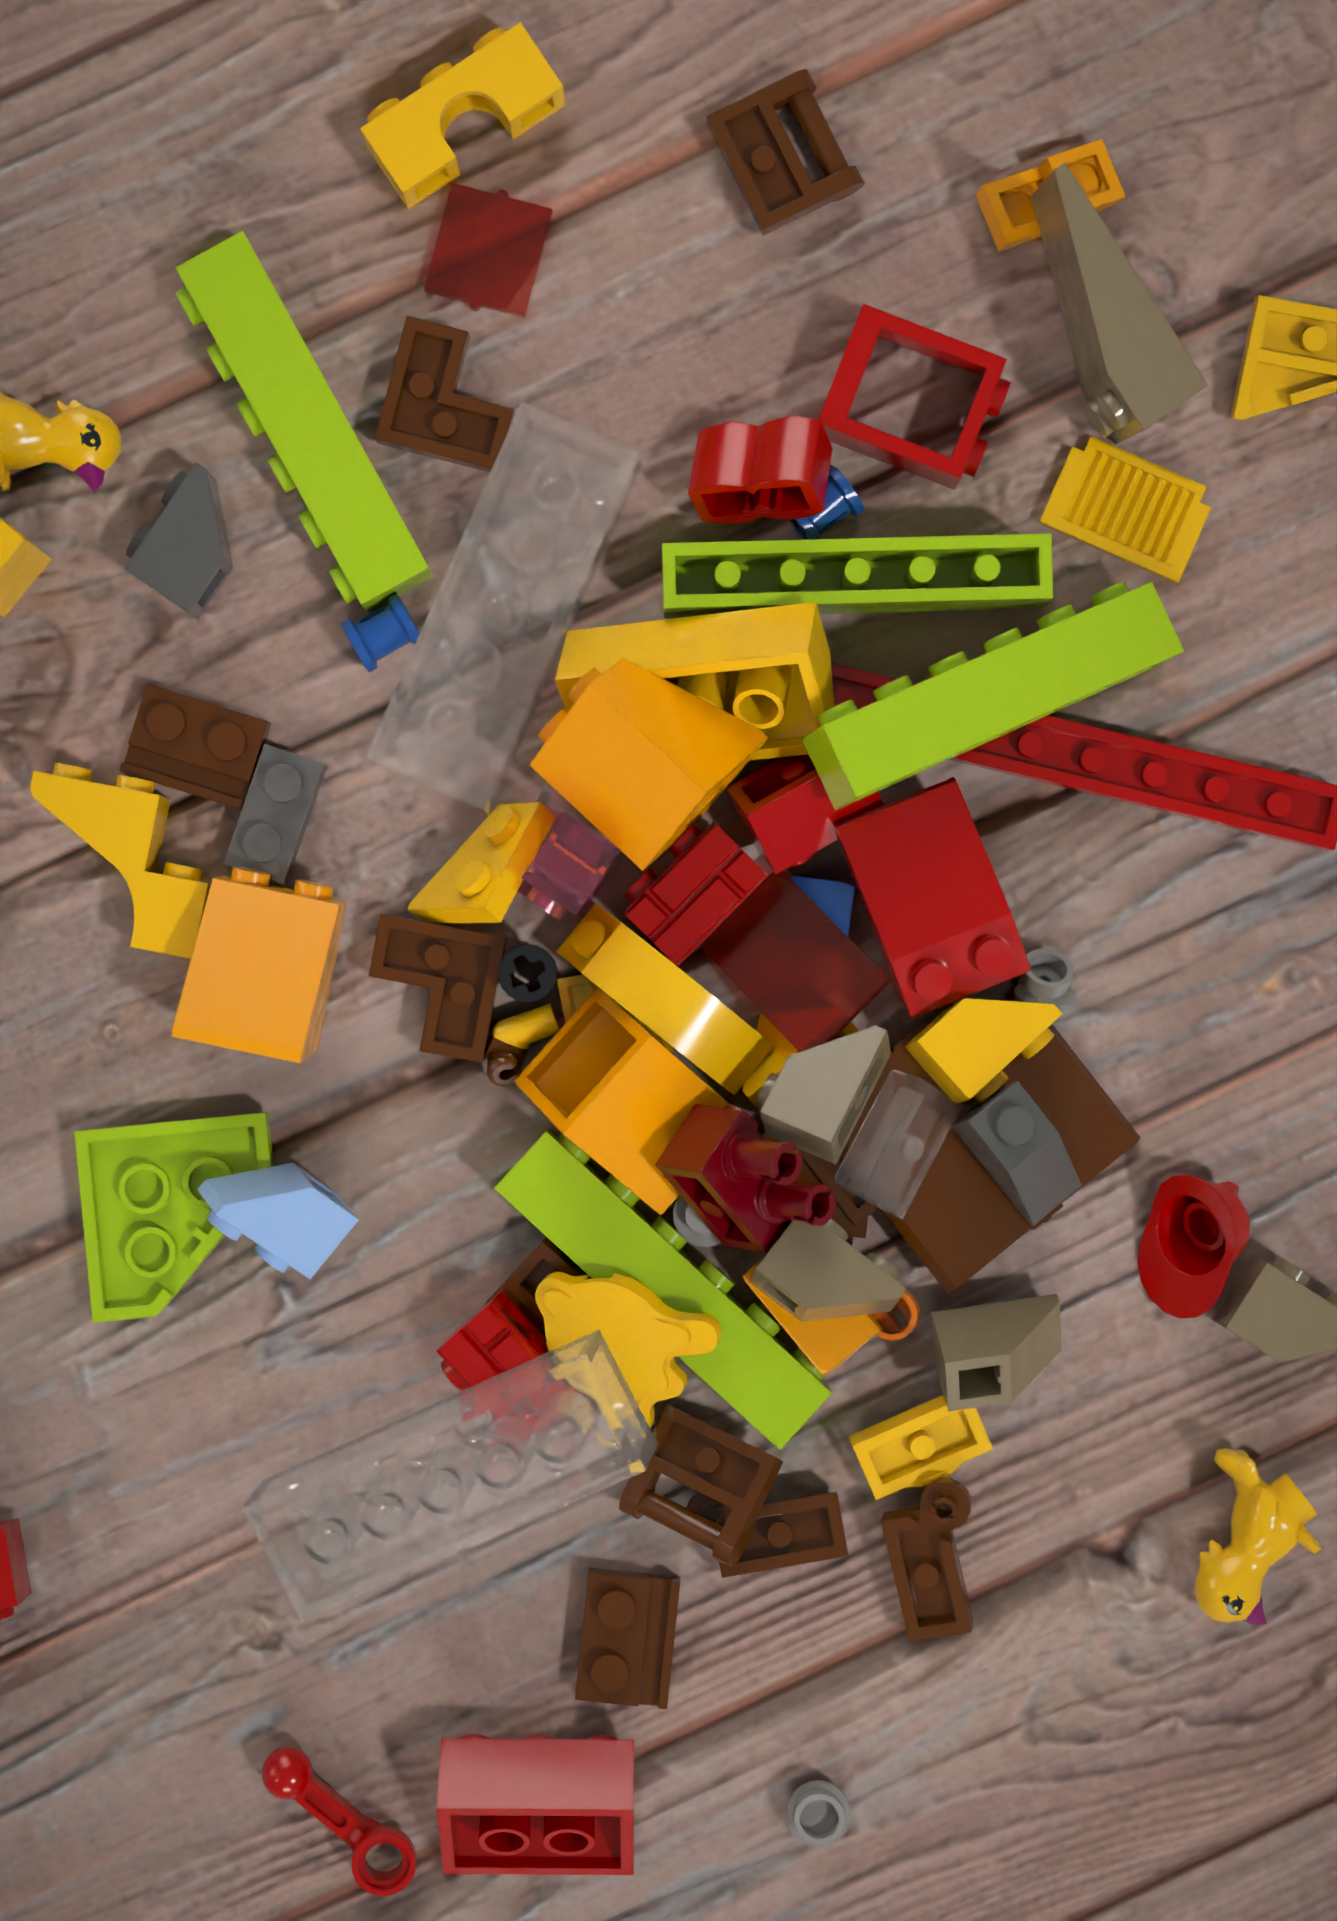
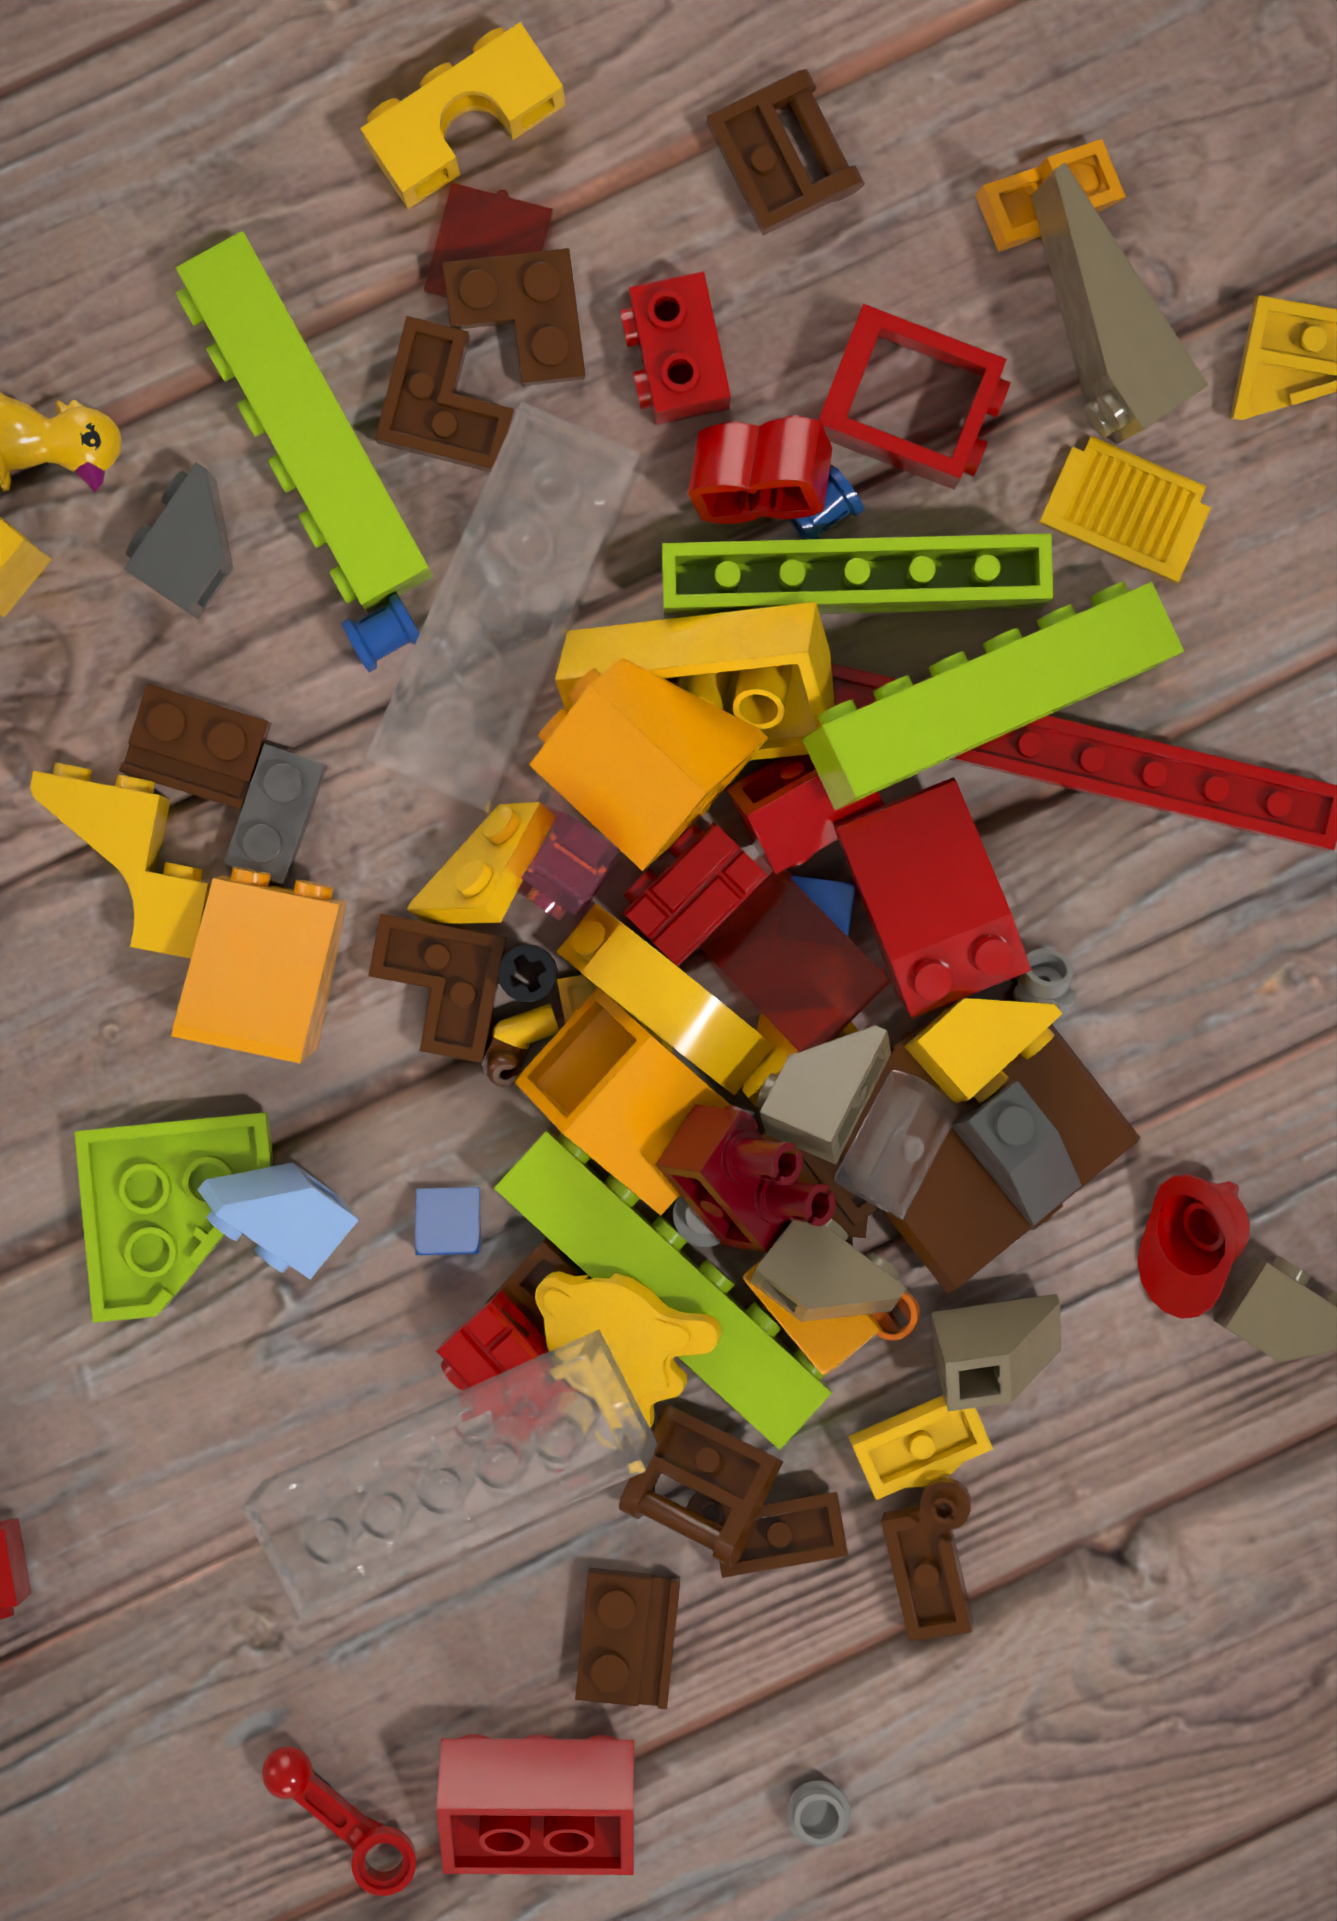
(448, 1221): none -> slope
(533, 294): none -> reddish brown plate
(677, 348): none -> red brick
(1264, 1529): yellow animal -> none

